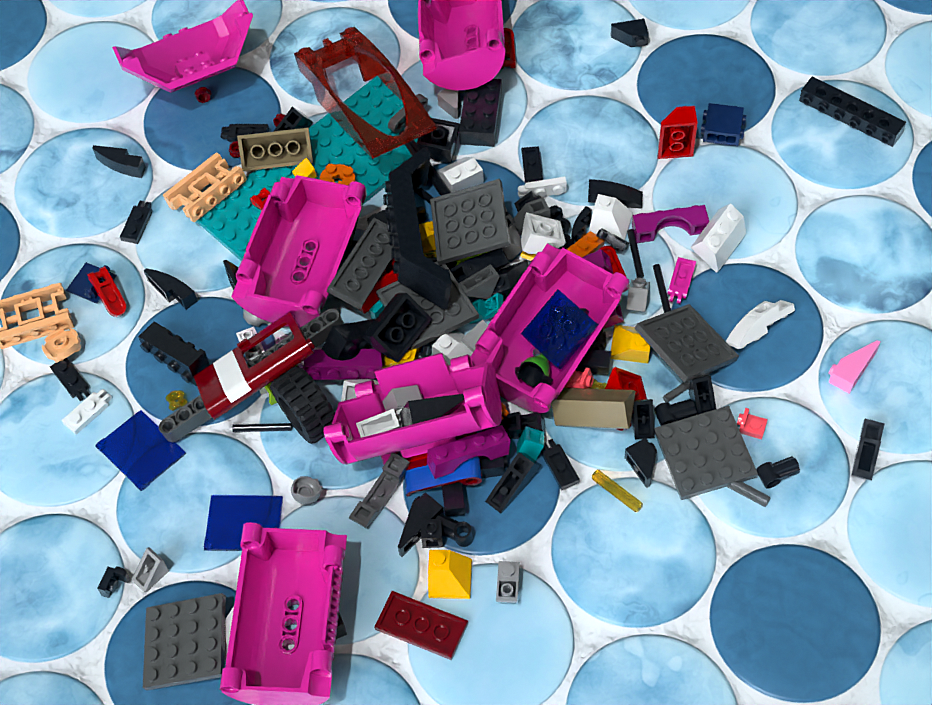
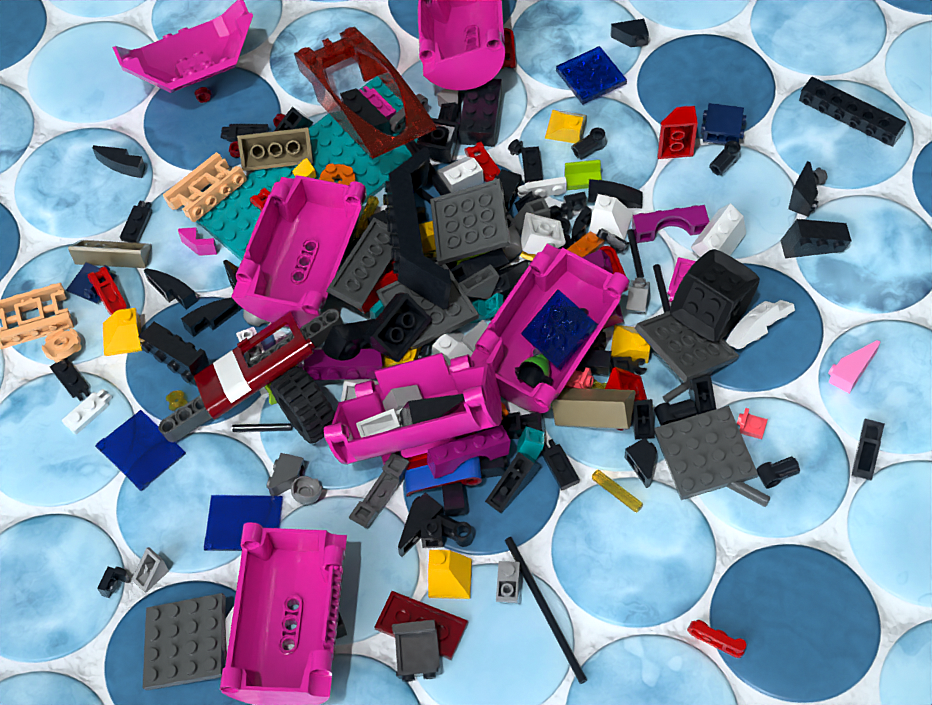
(110, 253): none -> dark tan slope
(122, 332): none -> yellow slope
(201, 247): none -> dark pink slope
(210, 315): none -> black slope
(286, 470): none -> dark grey slope
(366, 110): none -> black wedge
(367, 212): none -> clear yellow axle
(379, 102): none -> dark pink hinge
(417, 650): none -> black panel
(448, 111): none -> black bracket
(489, 167): none -> red plate
(510, 185): none -> black slope
(515, 147): none -> black plate
(546, 611): none -> black piece
(565, 126): none -> yellow slope
(573, 202): none -> black bracket
(579, 173): none -> lime panel
(591, 75): none -> clear blue plate
(592, 142): none -> black piece
(627, 364): none -> black plate
(714, 295): none -> black piece
(717, 638): none -> red plate
(726, 158): none -> black piece
(804, 192): none -> black slope
(815, 238): none -> black wedge
(820, 176): none -> dark grey plate

